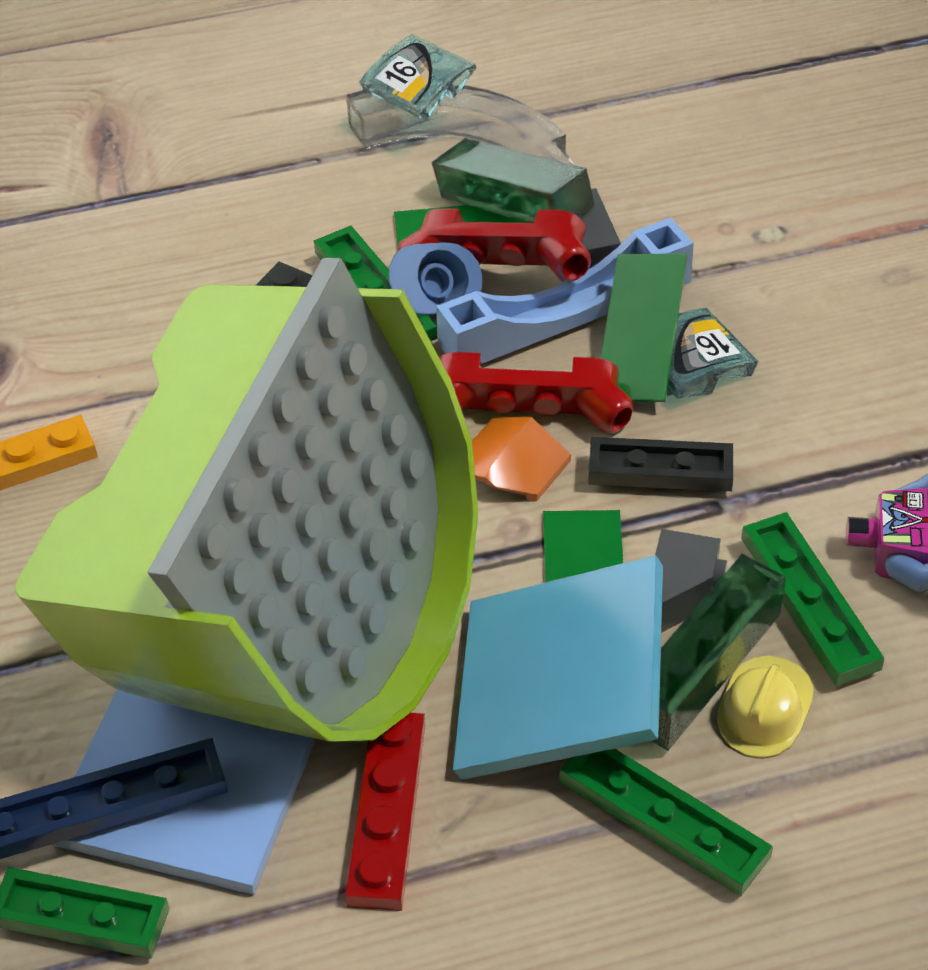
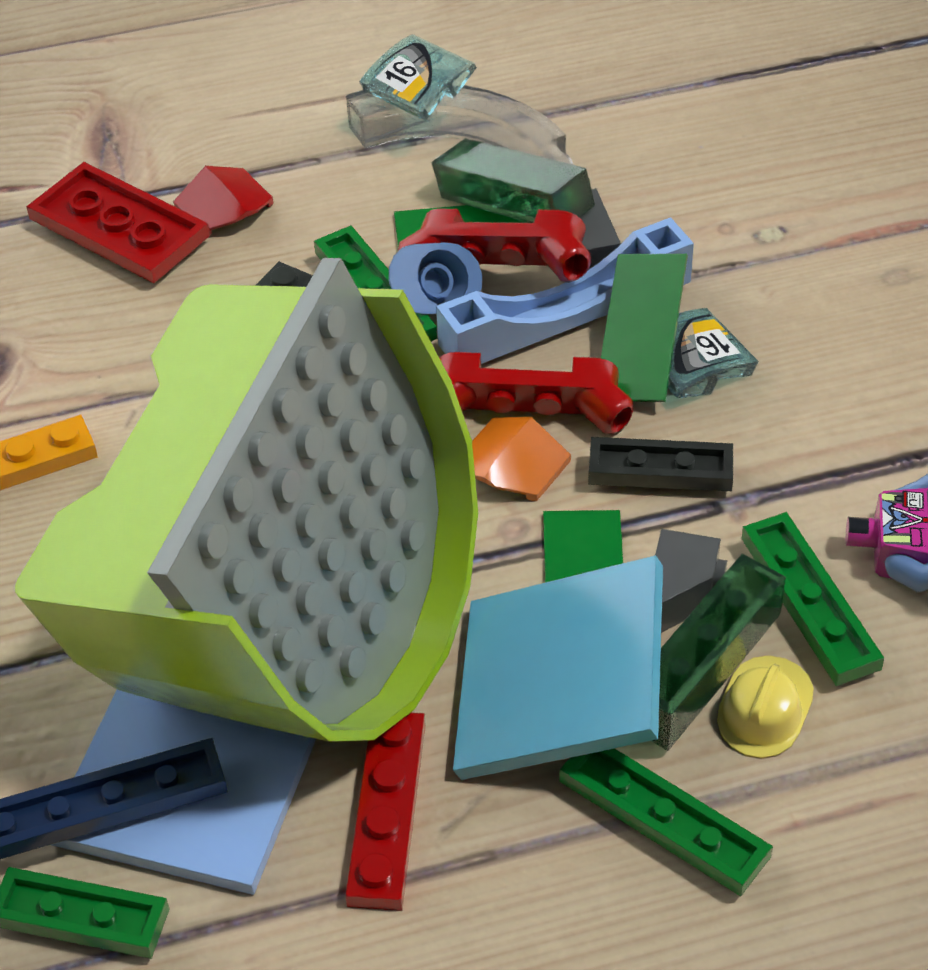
(118, 221): none -> red plate
(222, 196): none -> slope

